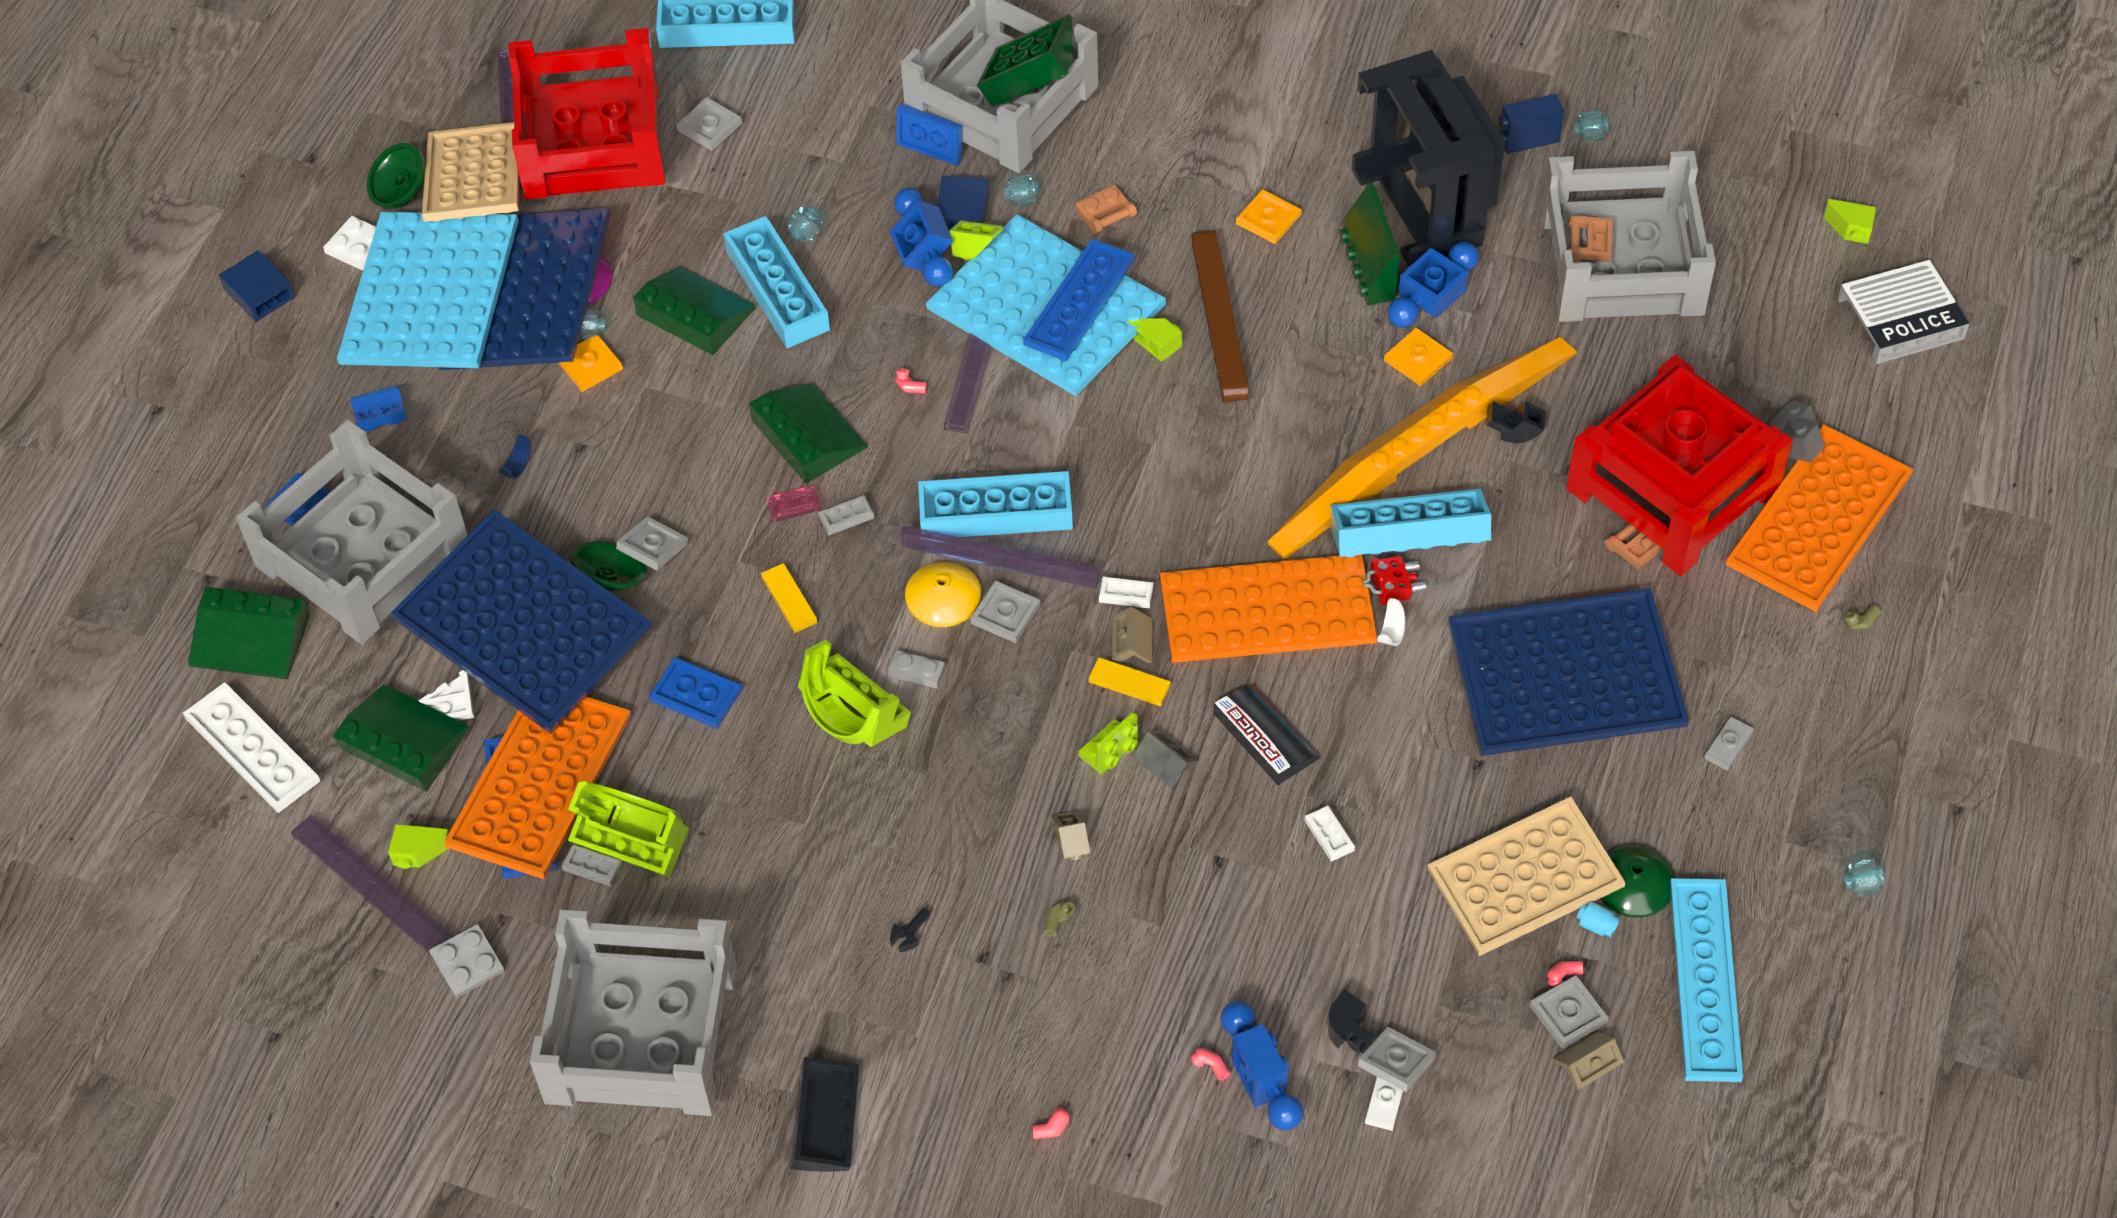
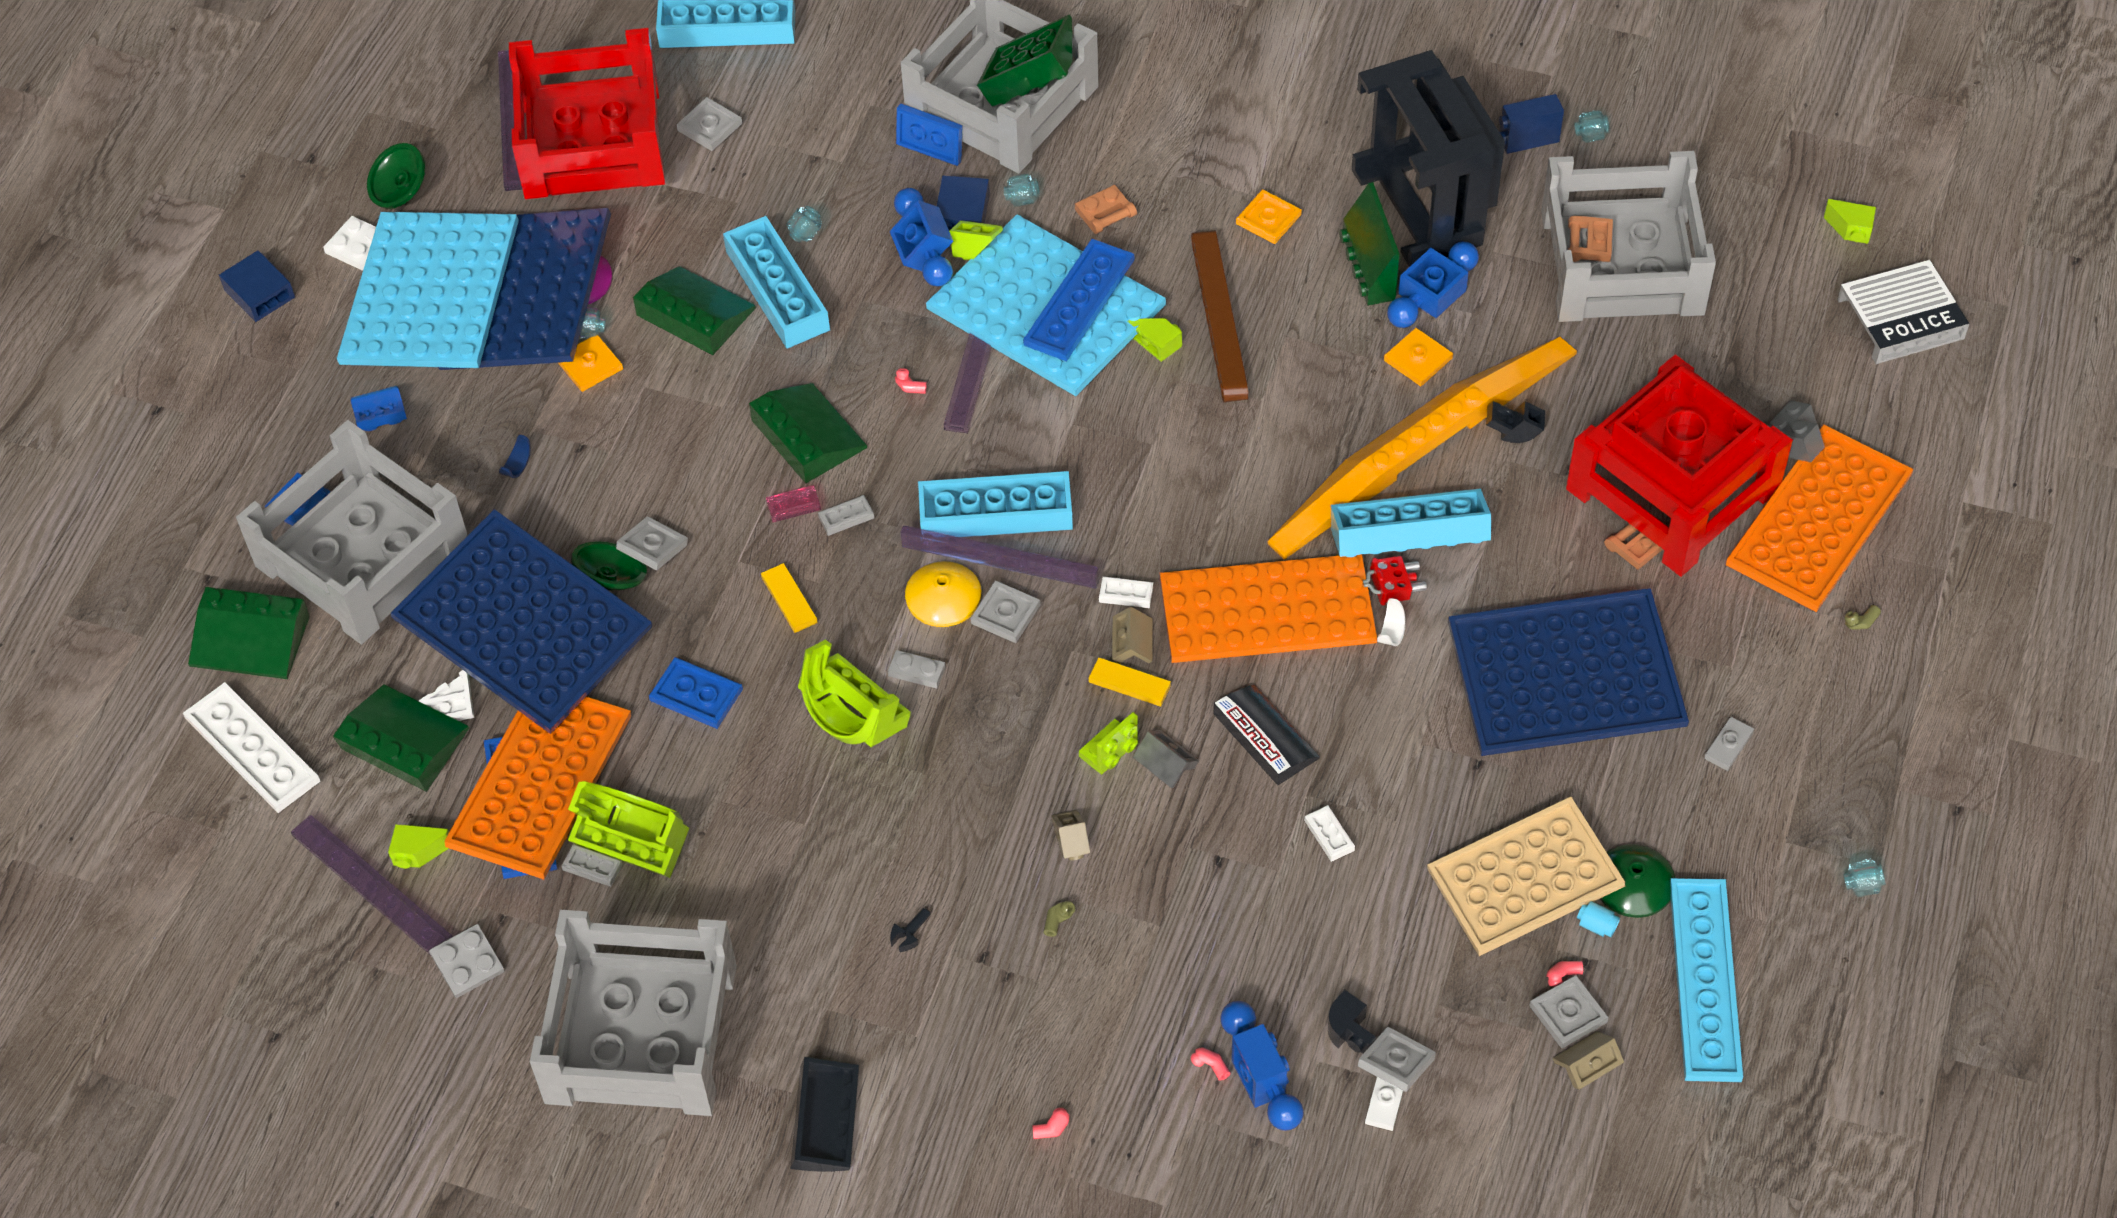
(470, 173): tan plate -> none

